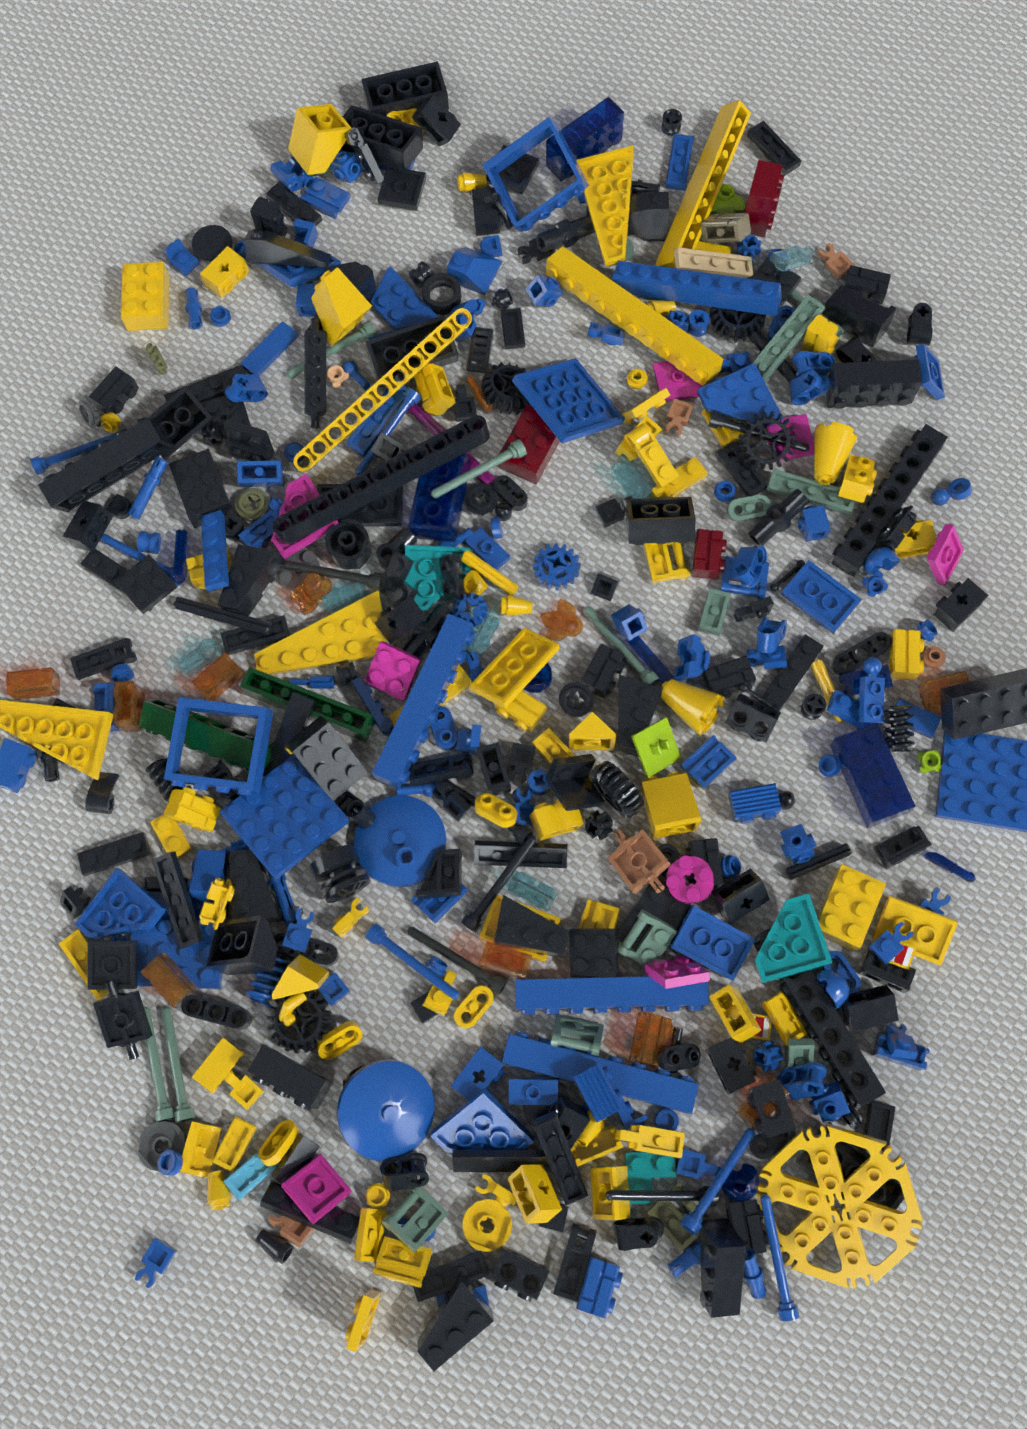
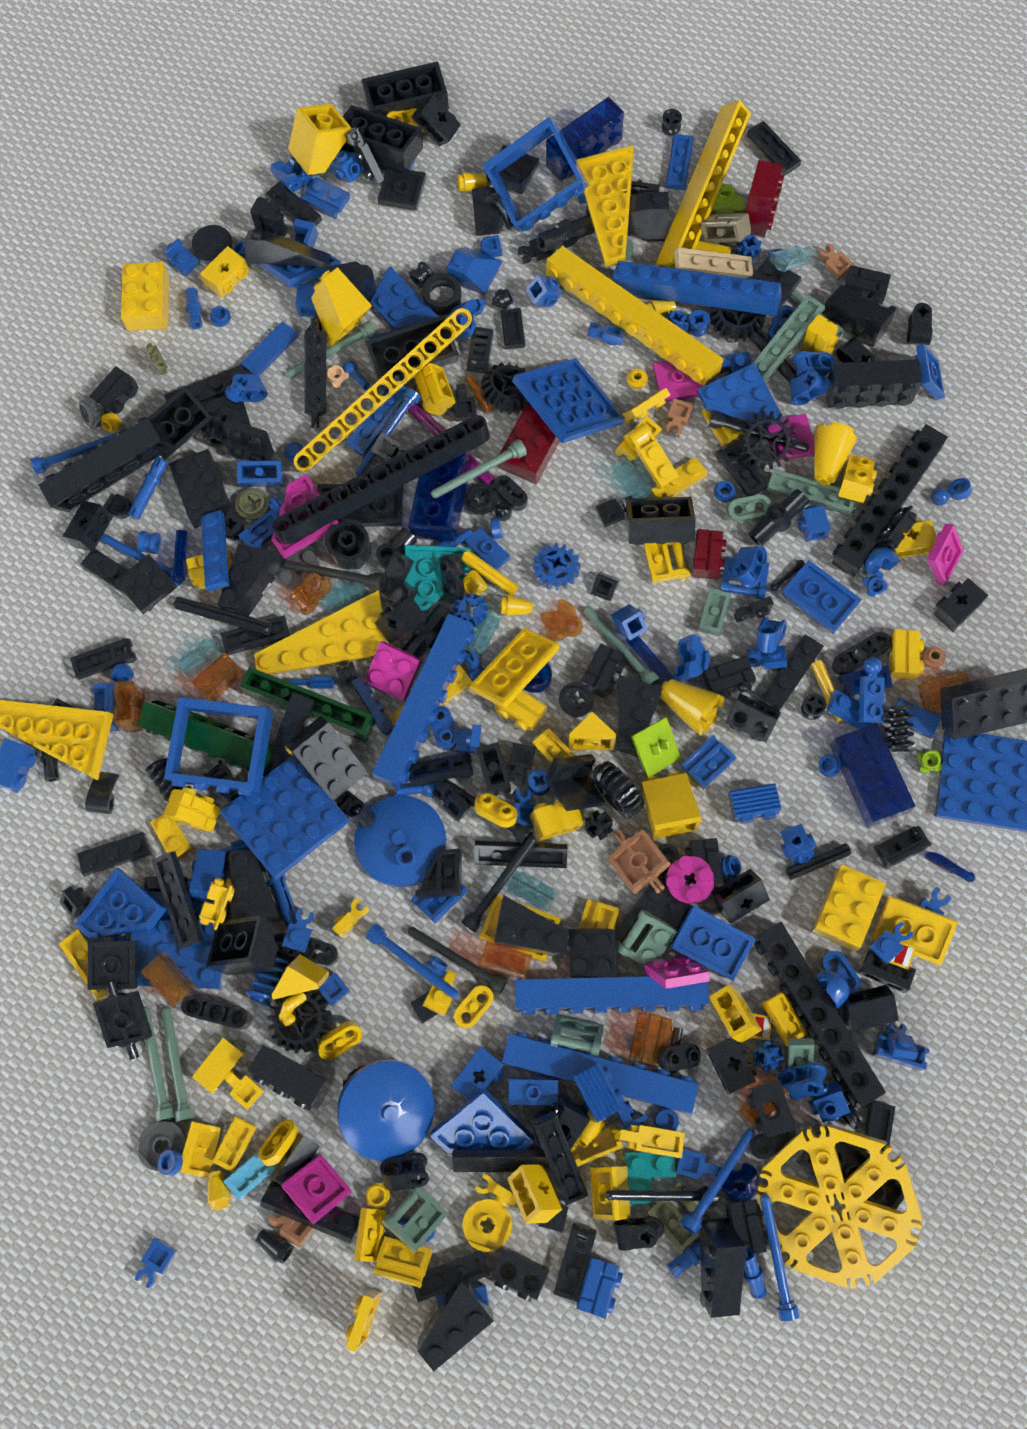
(33, 683): clear orange brick -> none
(339, 872): black wheel -> none
(791, 801): black hinge -> none
(793, 942): teal plate -> none
(927, 630): blue plate -> none

